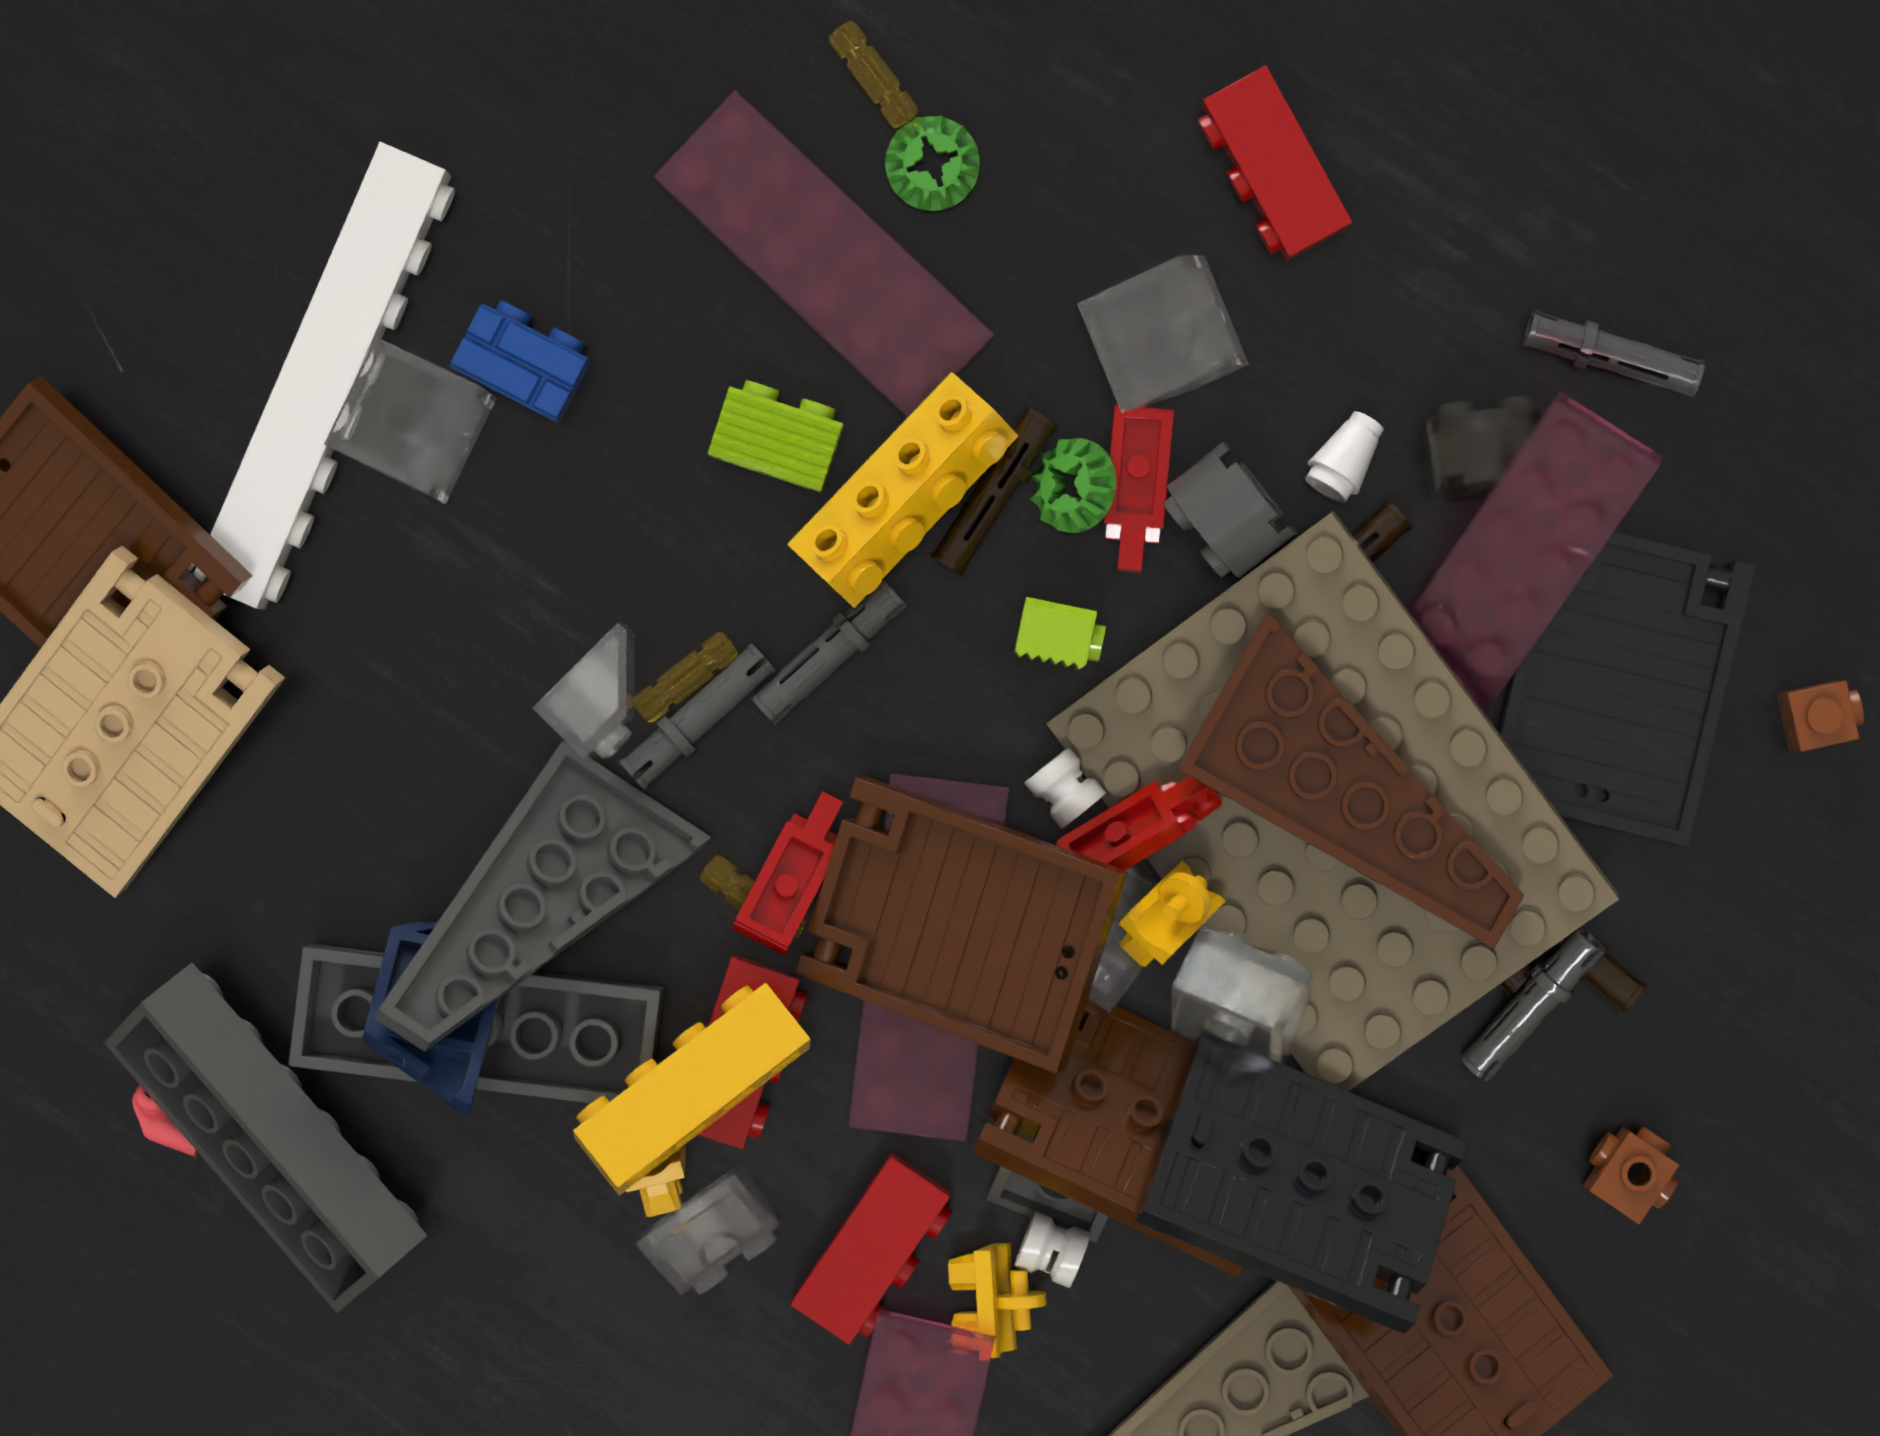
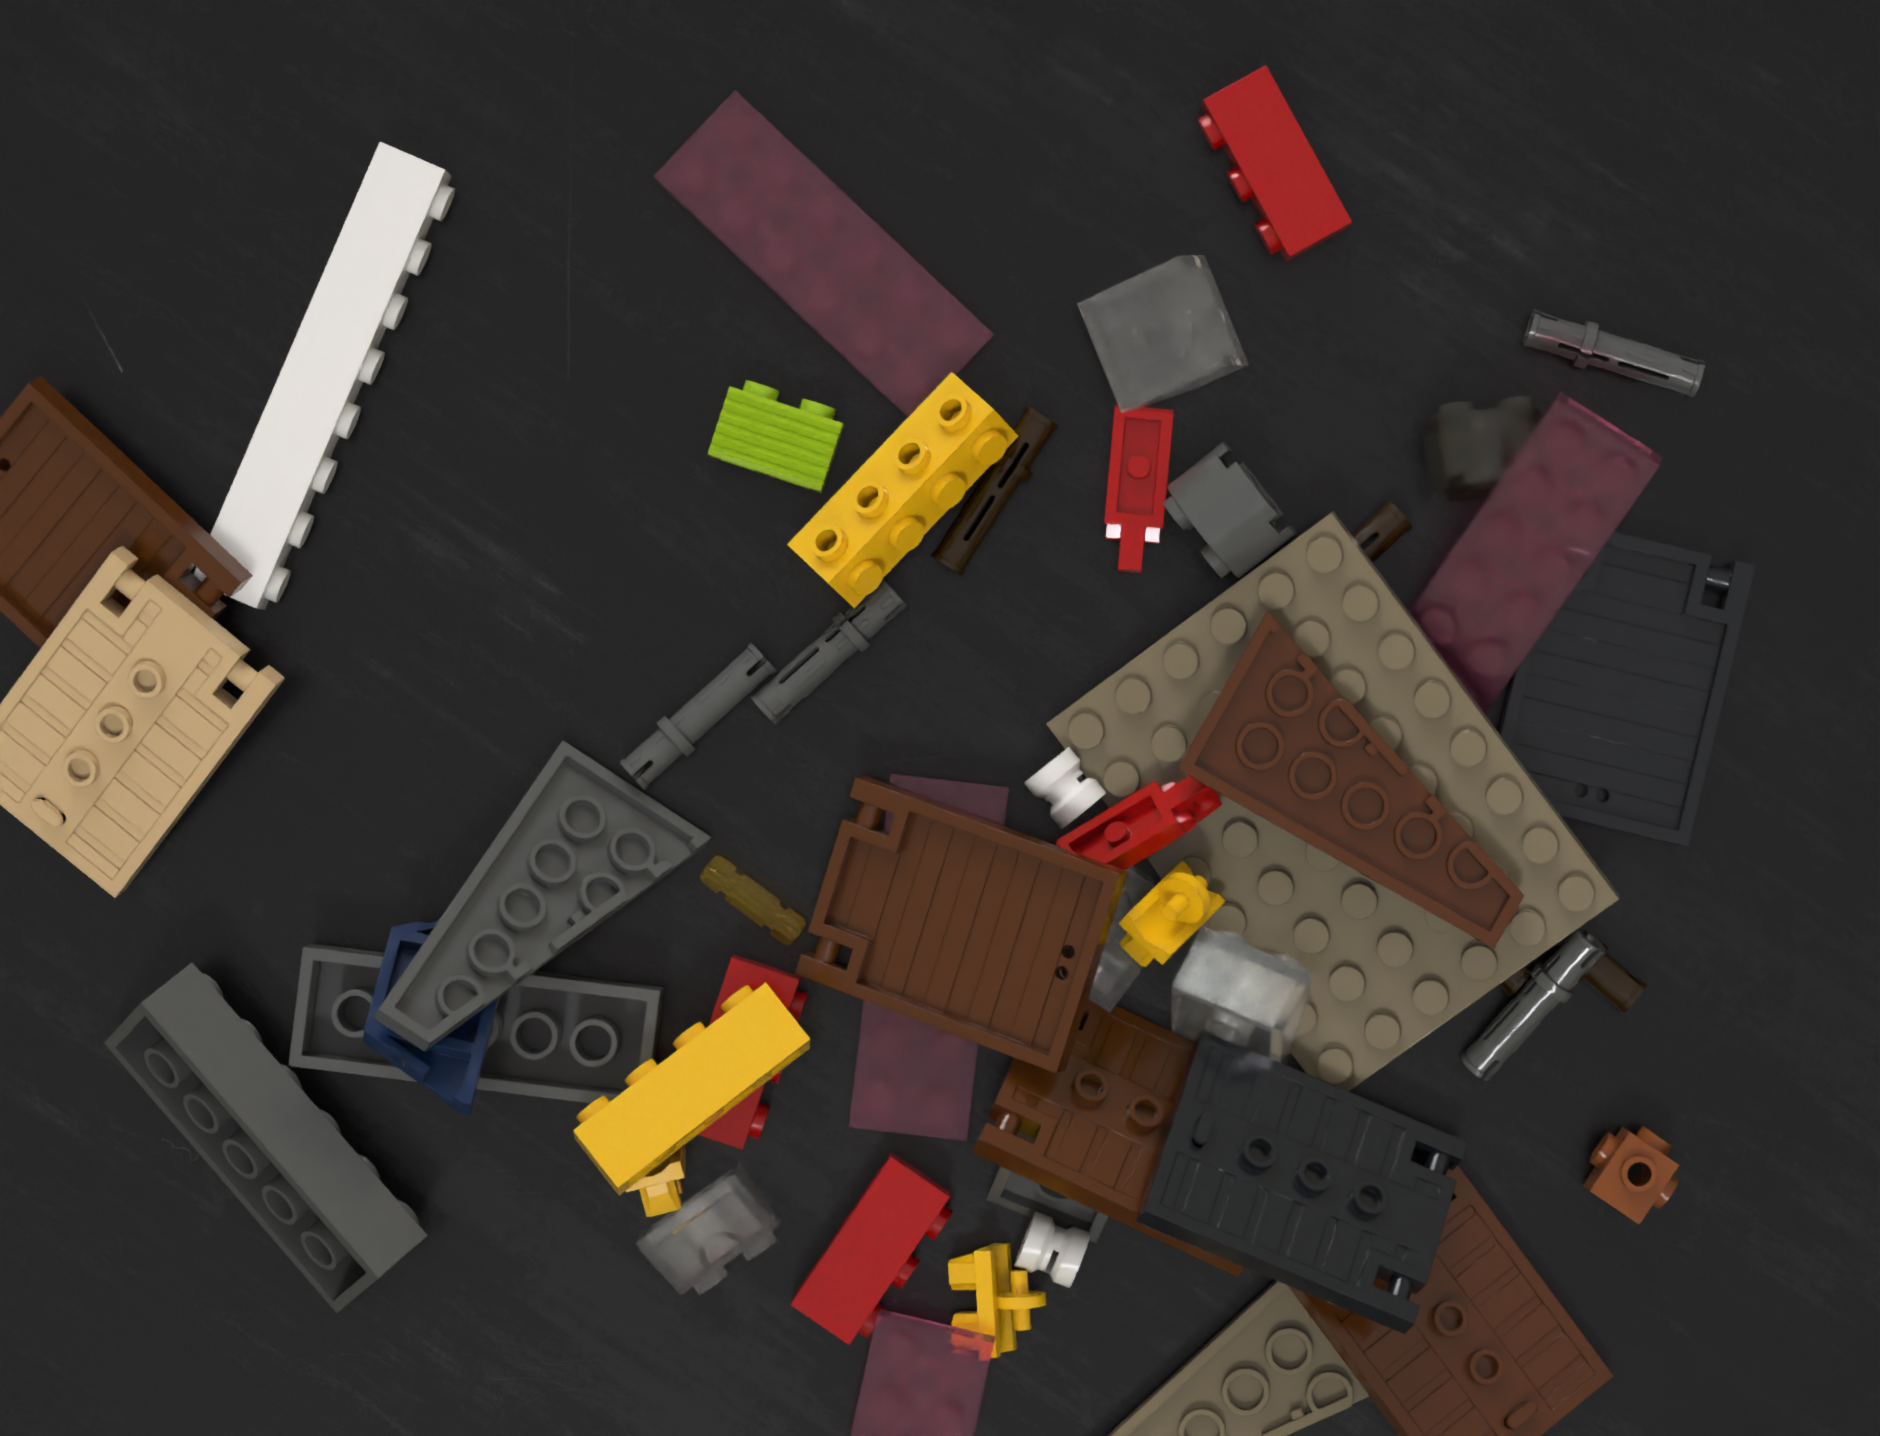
(157, 1125): coral arm -> none
(410, 420): clear slope -> none
(521, 361): blue brick -> none
(595, 697): clear slope -> none
(685, 677): clear yellow axle -> none
(790, 877): red hinge -> none
(873, 74): clear yellow axle -> none
(919, 188): bright green gear -> none
(1059, 633): lime brick -> none
(1094, 483): bright green gear -> none
(1345, 458): white cone -> none
(1820, 715): dark orange brick -> none

